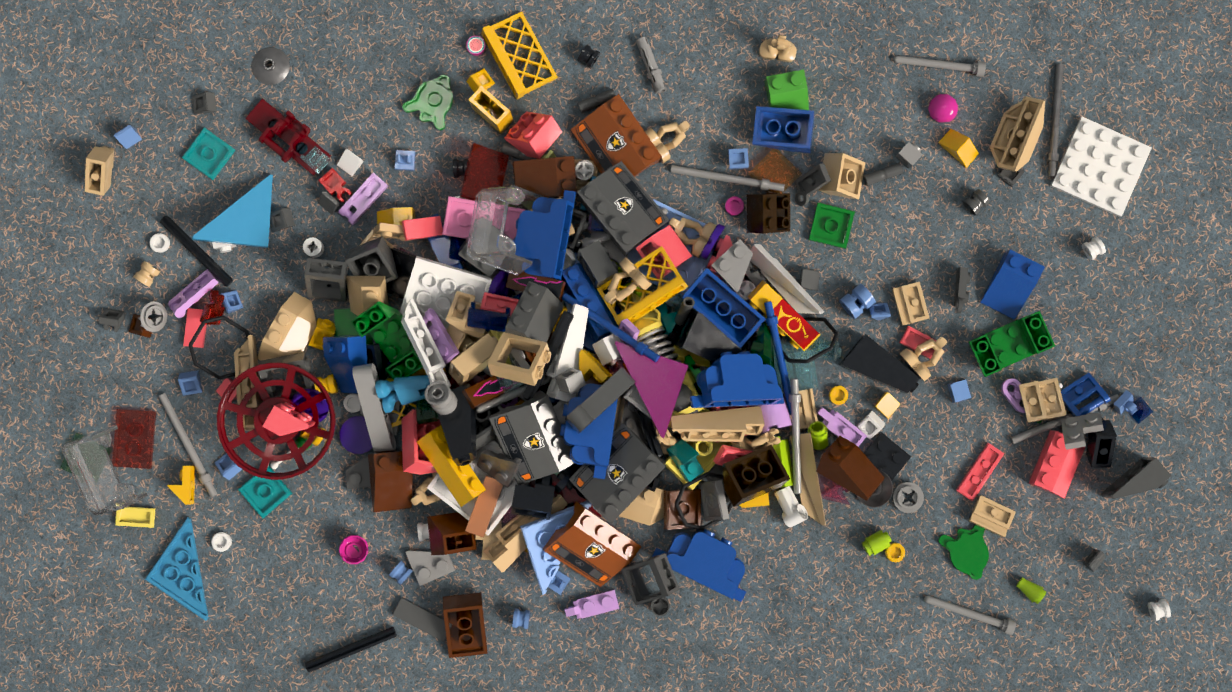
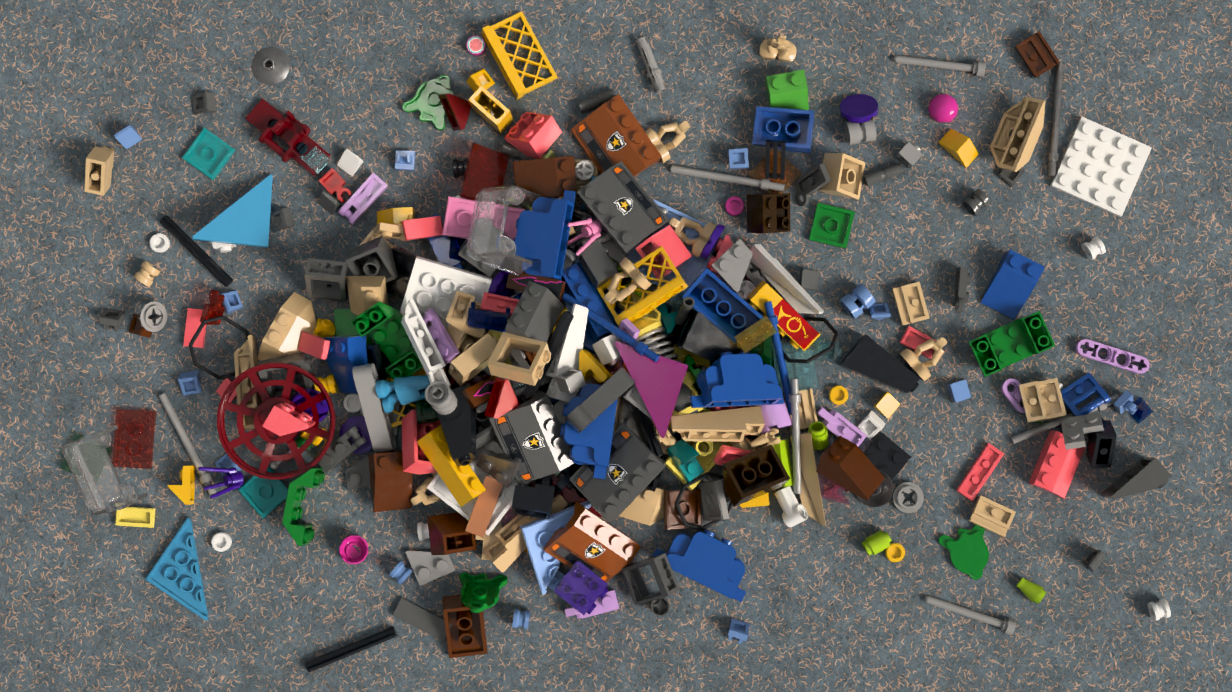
(192, 293): lavender plate -> none
(233, 479): none -> dark purple plant
(301, 532): none -> green slope
(314, 345): none -> coral tile
(317, 248): white wheel -> none
(341, 449): none -> dark grey plate
(456, 110): none -> dark red slope
(479, 591): none -> green tile
(501, 399): none -> slope
(581, 588): none -> dark purple bracket
(588, 56): black wheel -> none
(590, 229): none -> bright pink plant
(739, 630): none -> medium blue tile
(755, 334): none -> clear yellow hinge
(775, 175): none -> black tile
(858, 108): none -> dark purple tile
(860, 131): none -> light grey wheel
(1037, 54): none -> reddish brown plate
(1112, 353): none -> lavender beam

